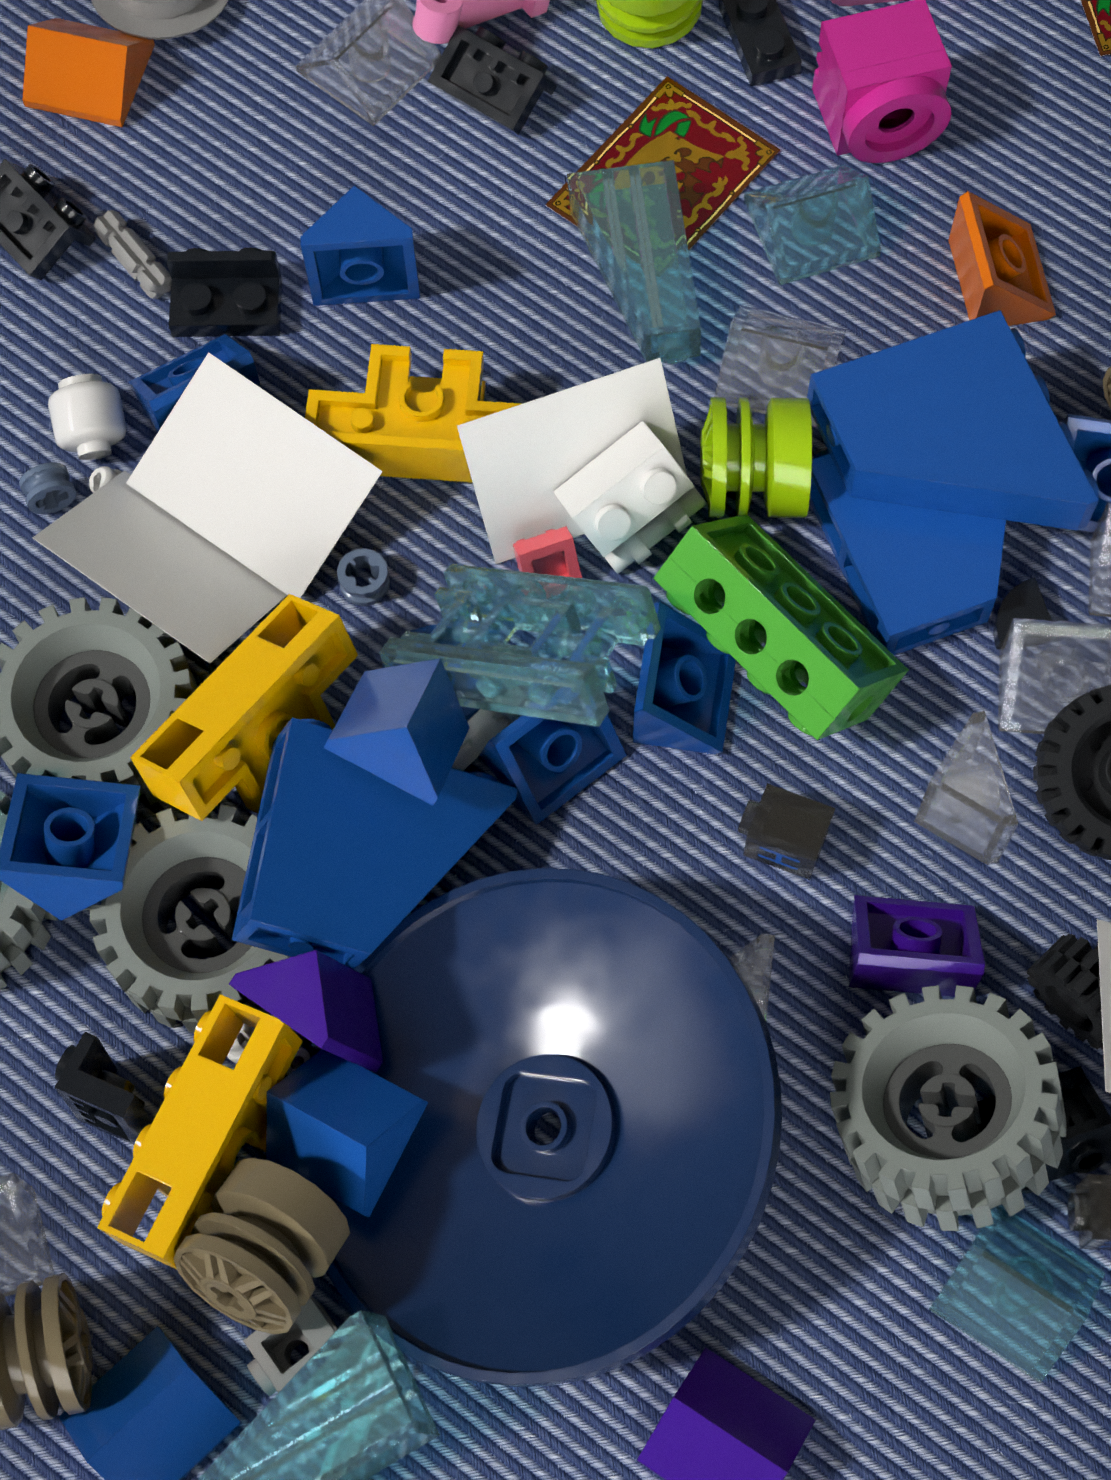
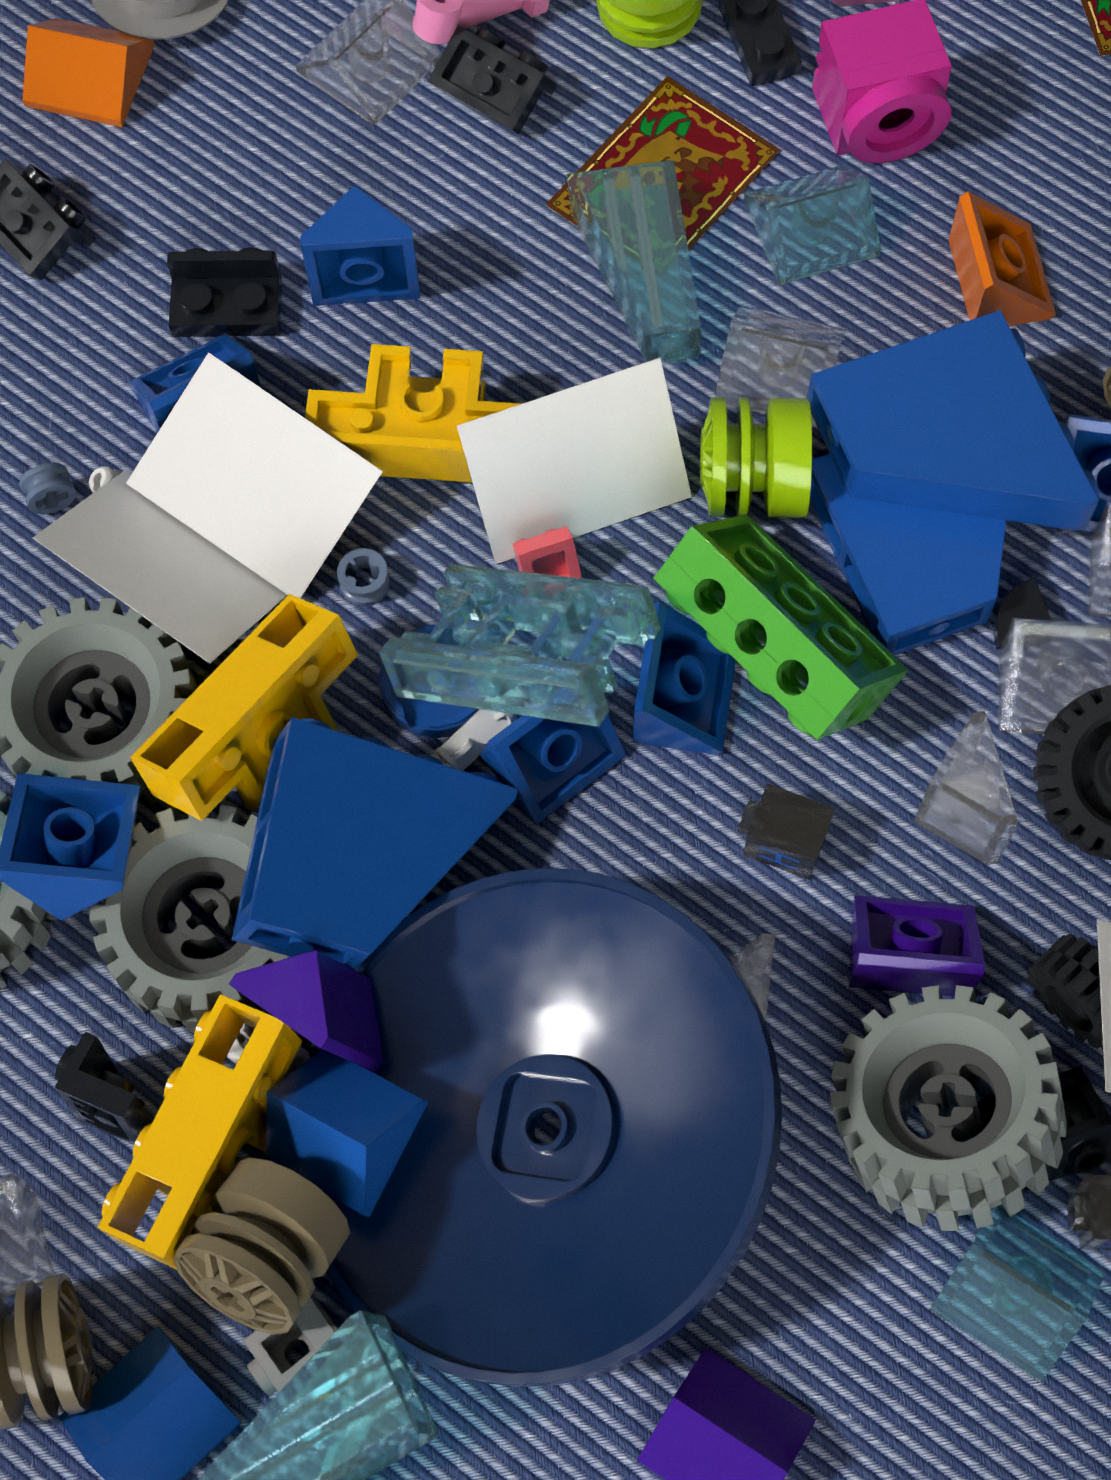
(87, 416): white head -> none
(133, 254): light grey axle -> none
(403, 727): blue slope -> none
(630, 498): white brick -> none

